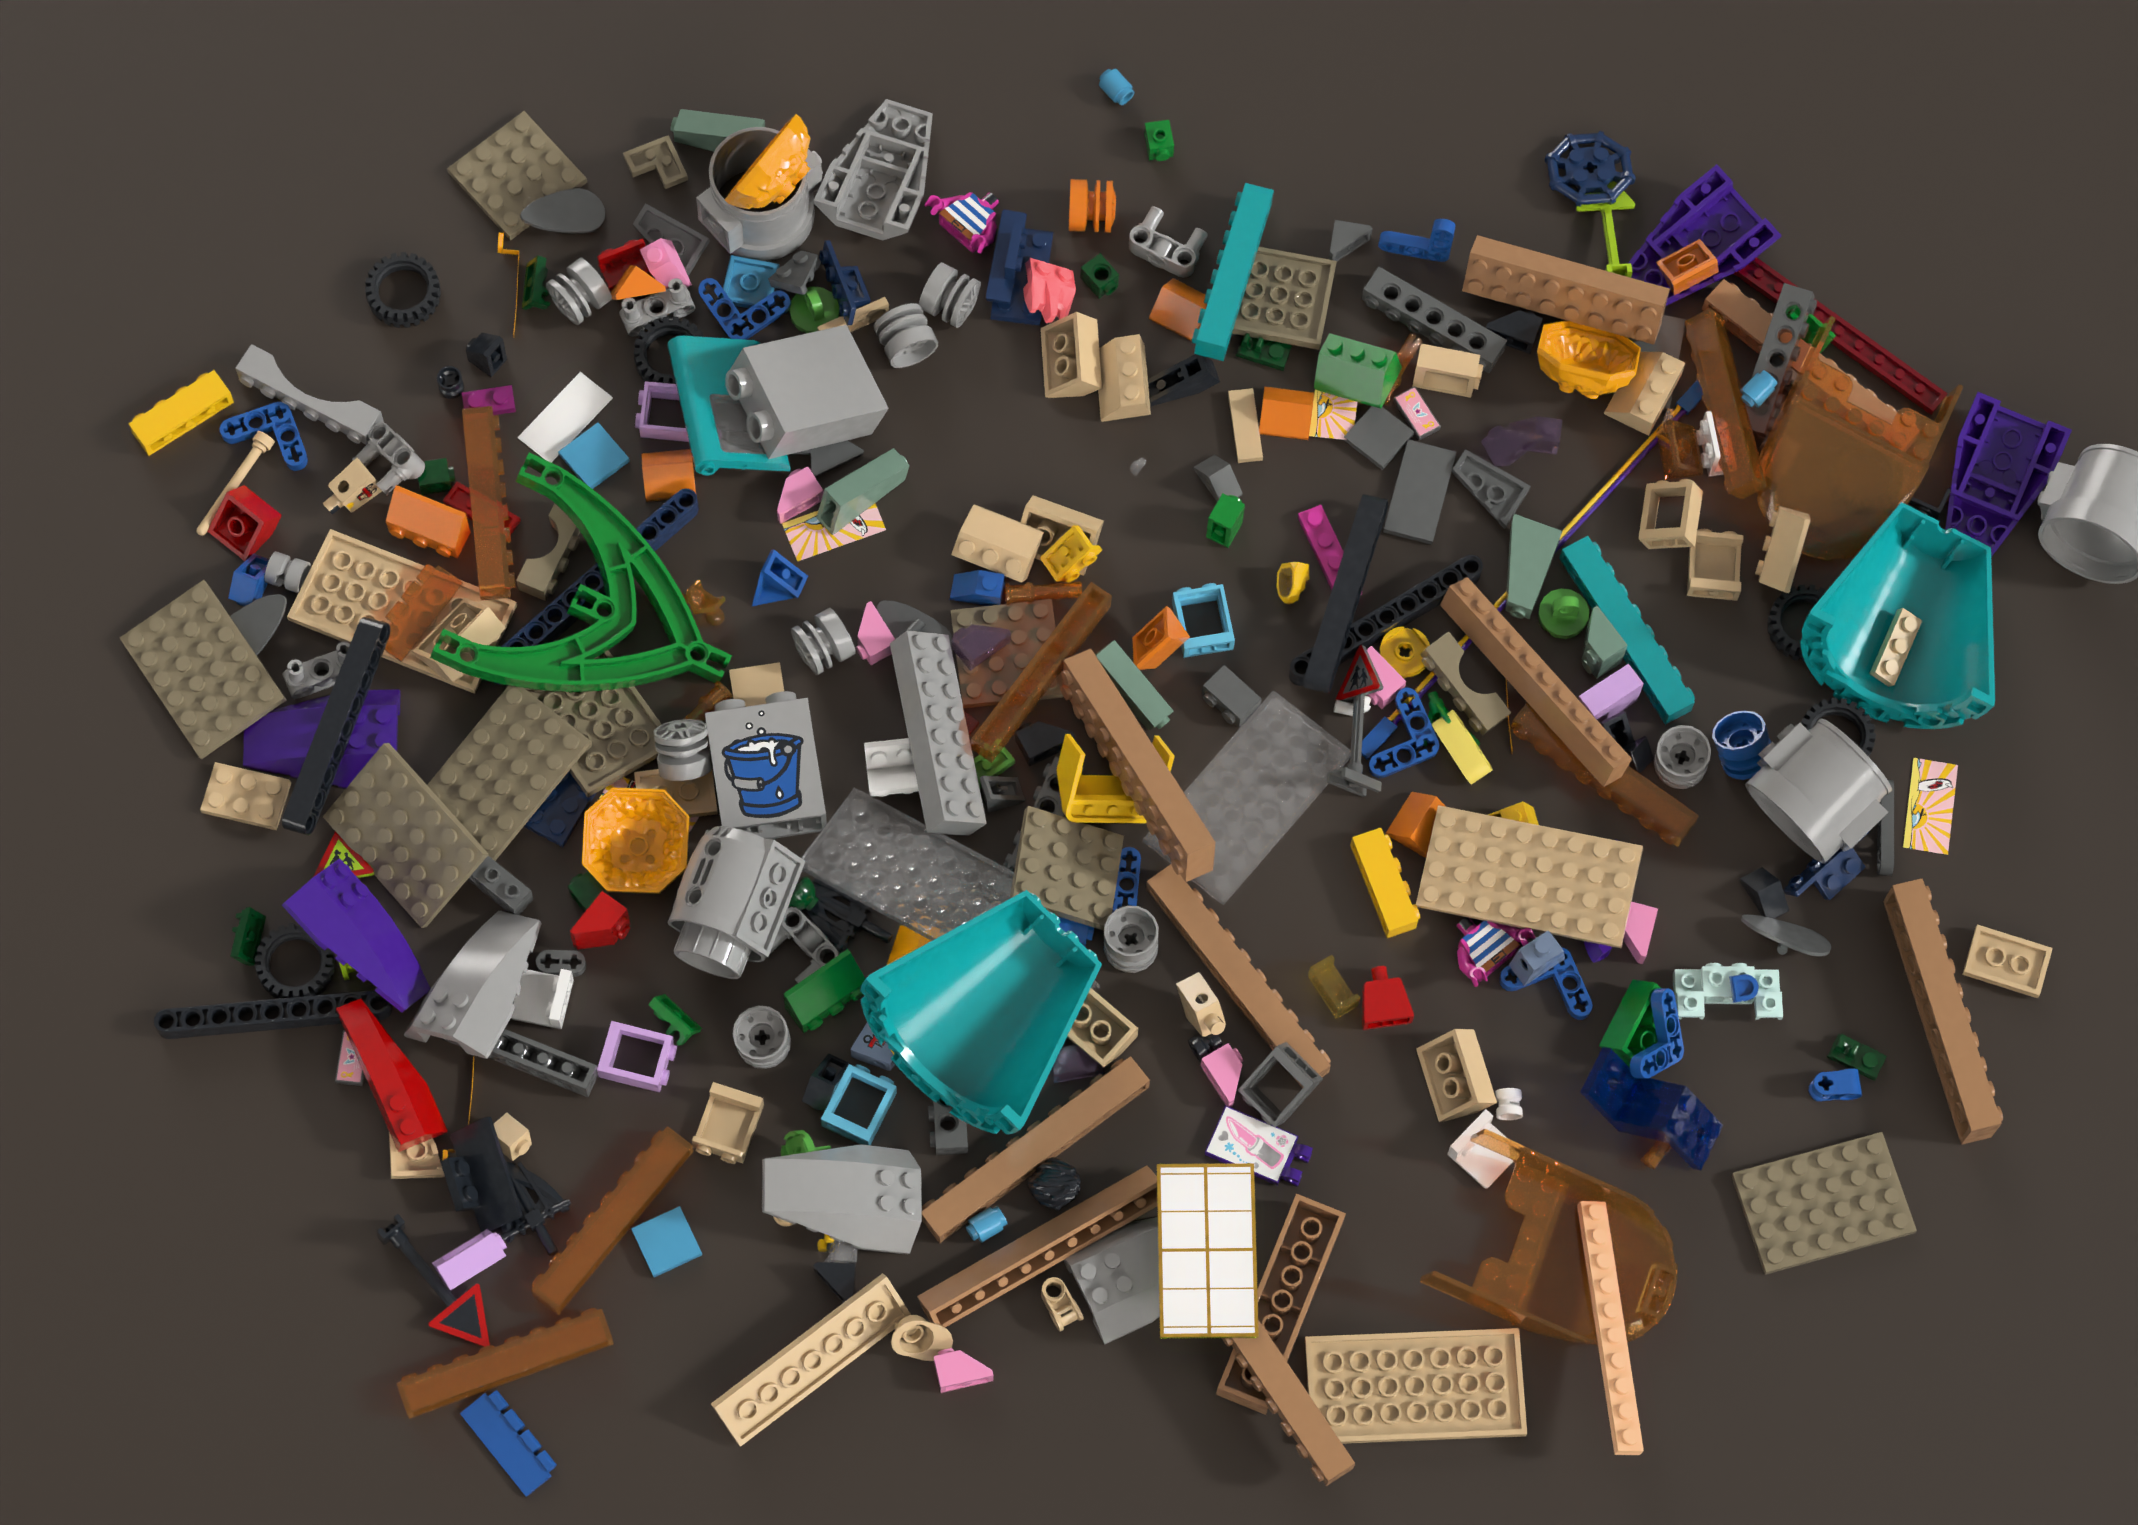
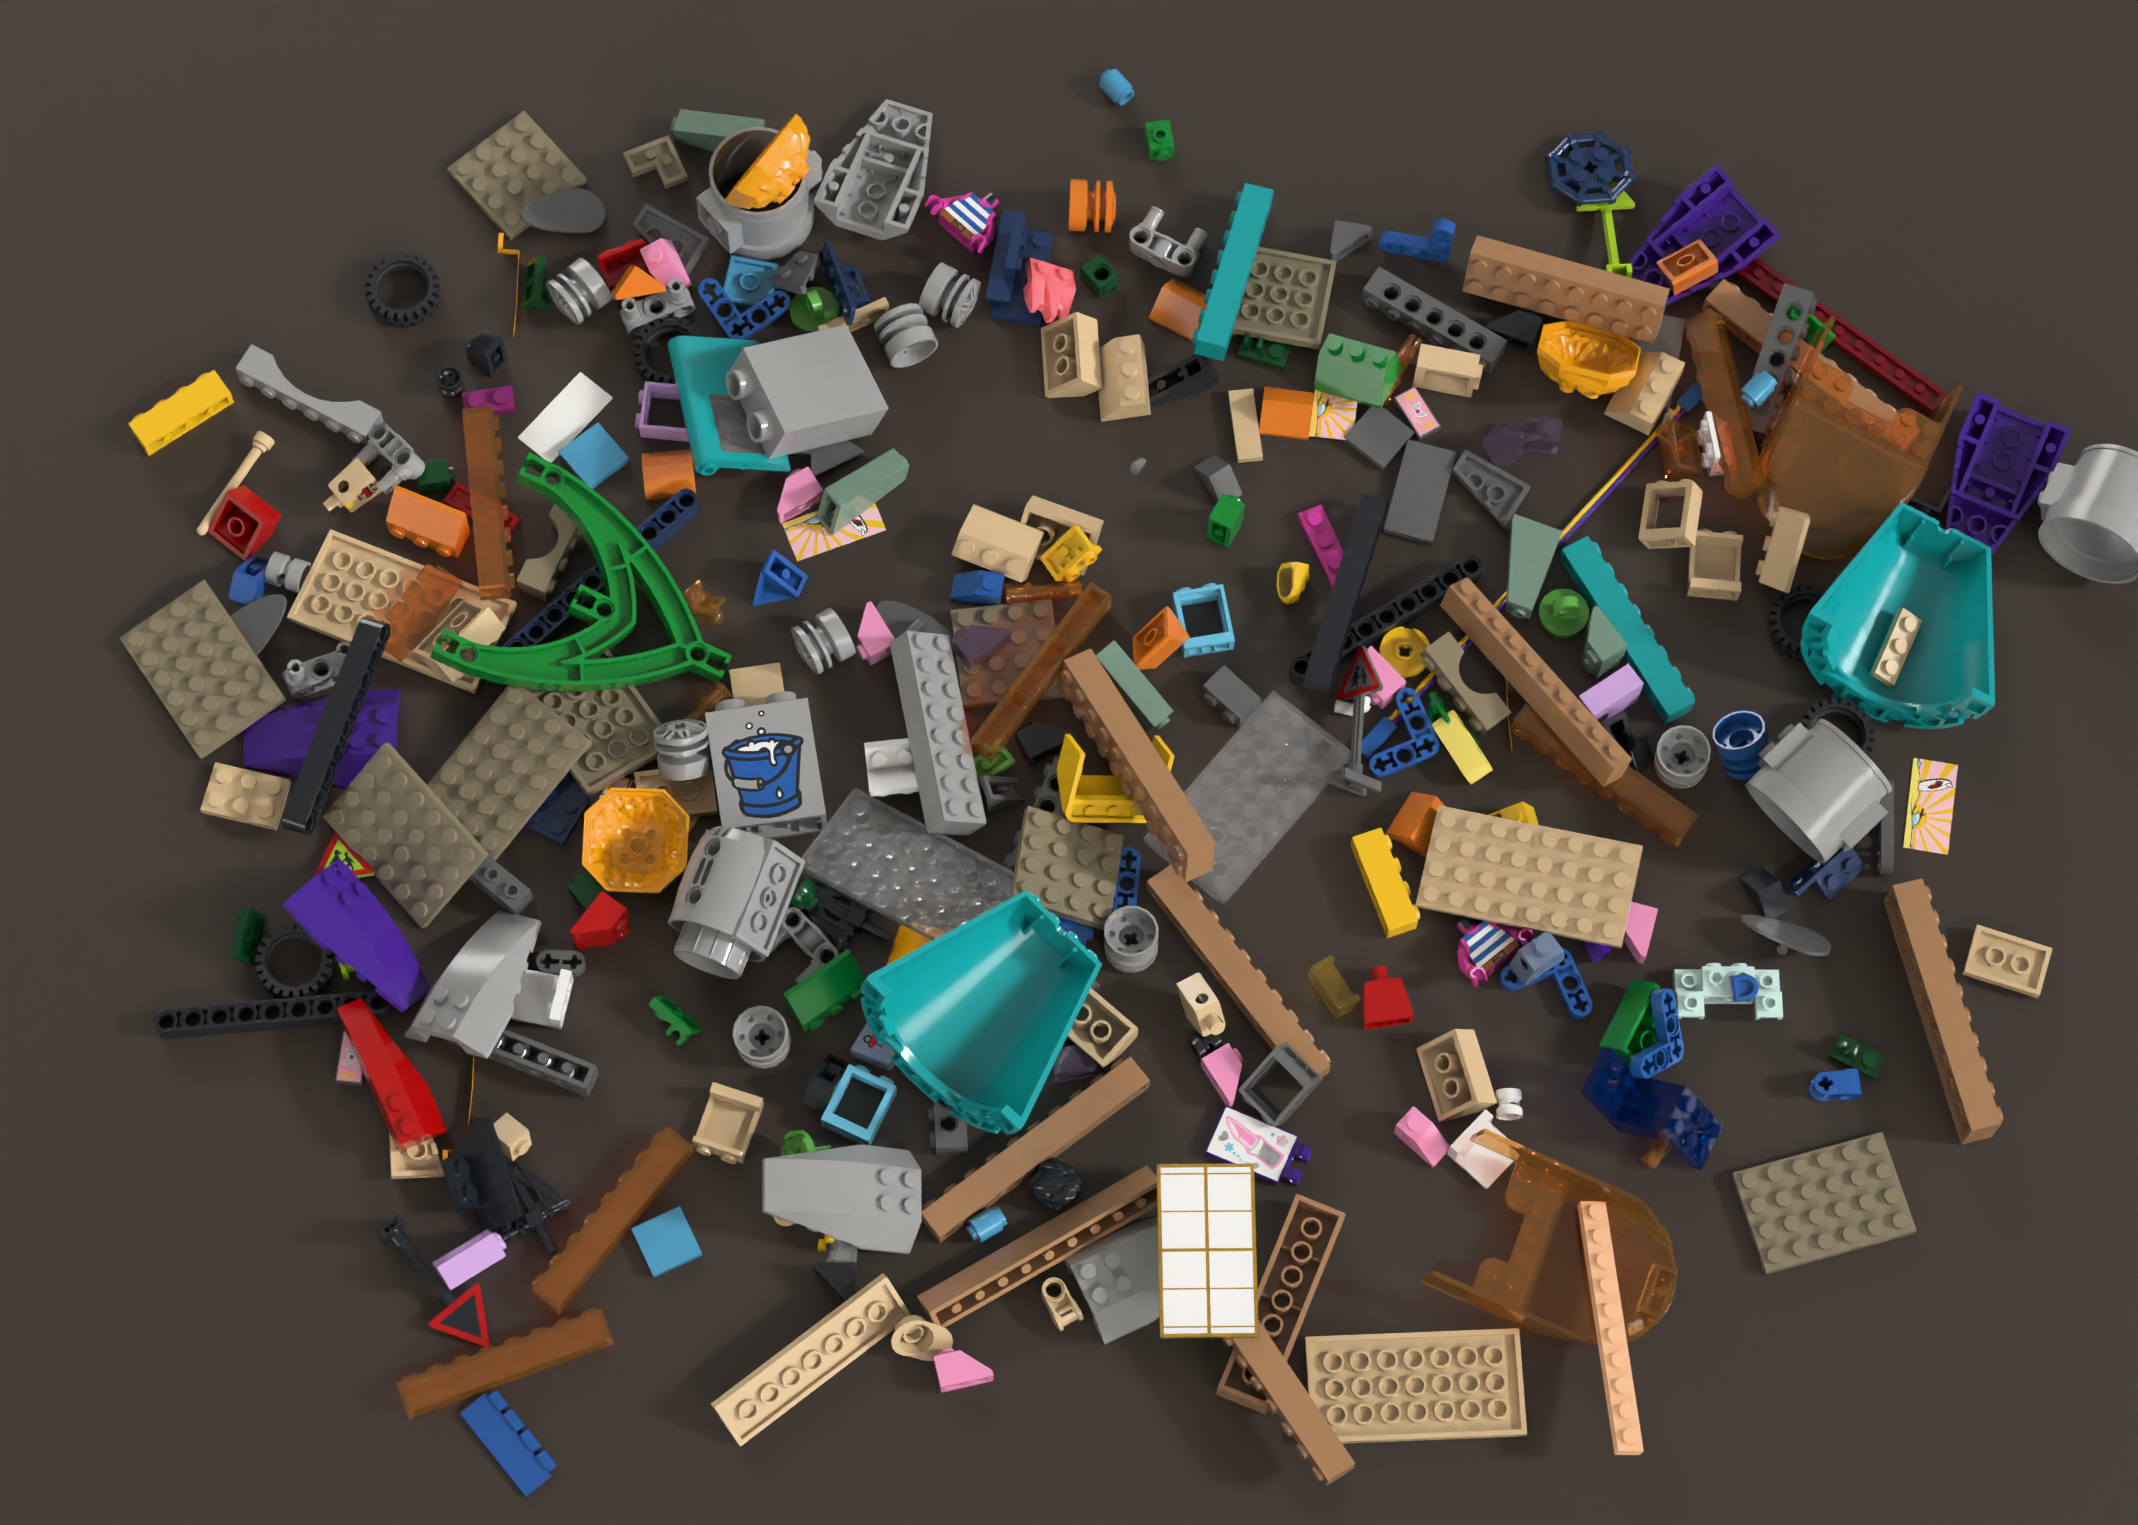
(277, 425): blue beam -> none
(605, 1067): lavender window -> none
(1422, 1136): none -> bright pink slope

